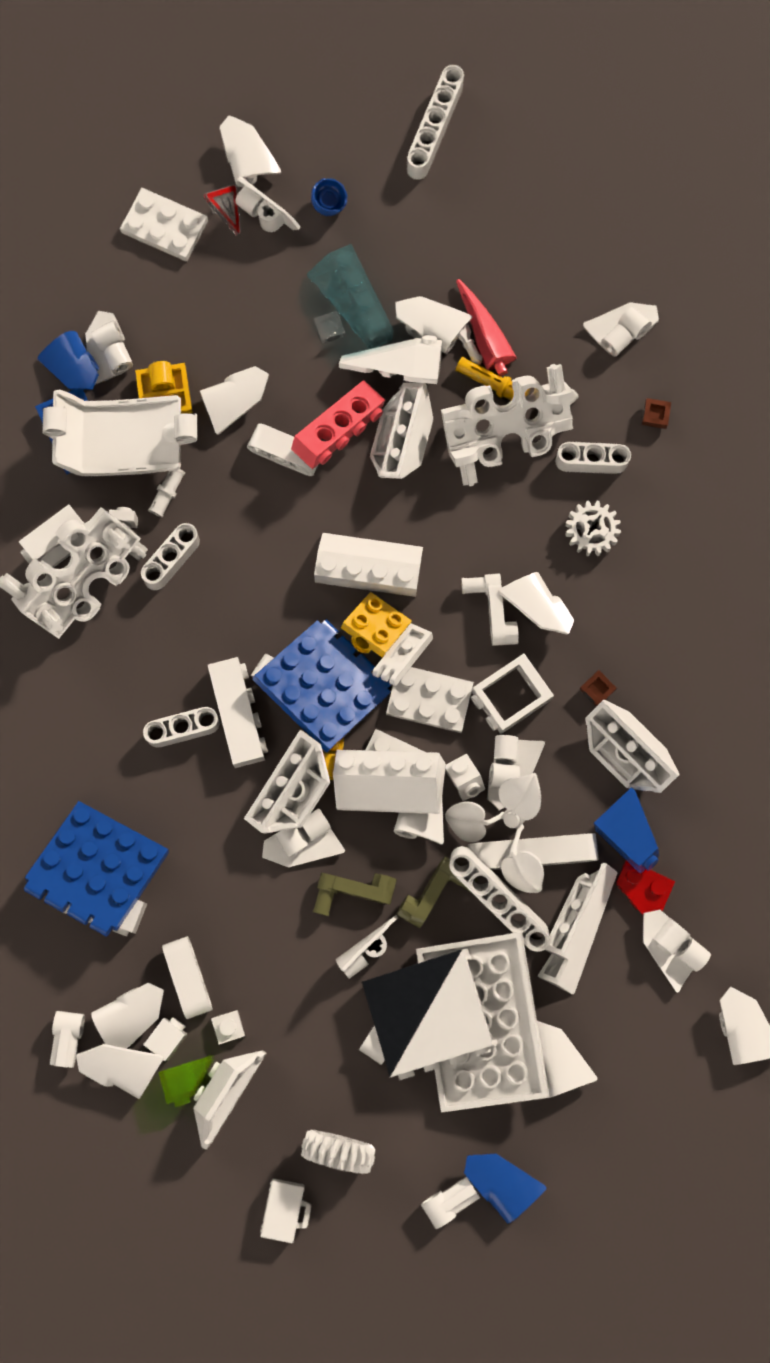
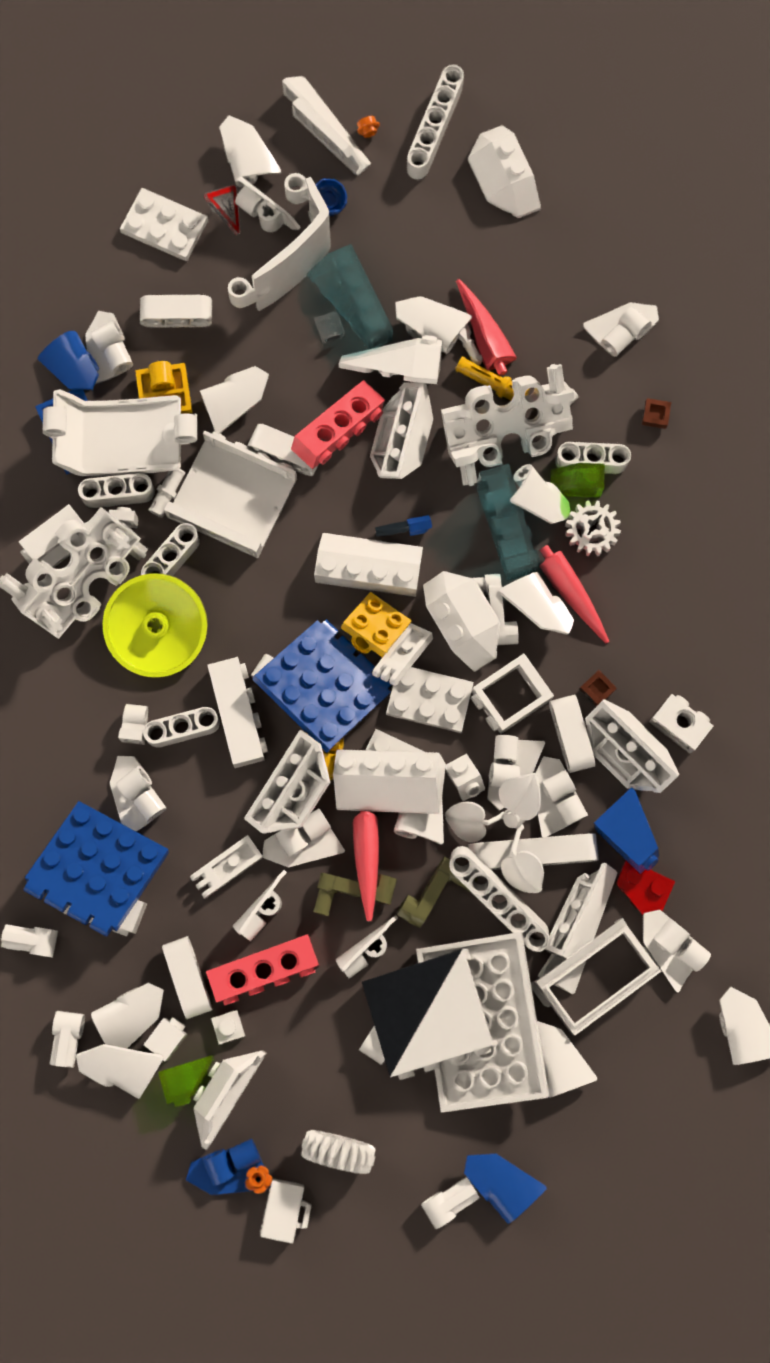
(36, 941): none -> white piece
(105, 485): none -> white beam
(133, 723): none -> white leg
(133, 794): none -> white panel
(155, 625): none -> neon yellow dish
(175, 311): none -> white beam
(221, 976): none -> coral brick
(225, 1169): none -> blue panel
(227, 866): none -> white hinge
(233, 494): none -> white panel
(250, 922): none -> white panel
(265, 1182): none -> orange plate
(297, 259): none -> white panel
(320, 121): none -> white wedge
(366, 858): none -> coral piece
(367, 126): none -> orange plate
(414, 525): none -> piece
(463, 618): none -> white wedge
(504, 172): none -> white wedge
(507, 522): none -> clear light blue wedge
(539, 496): none -> white panel
(545, 995): none -> white piece
(559, 798): none -> white panel
(571, 589): none -> coral piece
(572, 733): none -> white beam
(579, 479): none -> clear neon green slope
(666, 722): none -> white brick

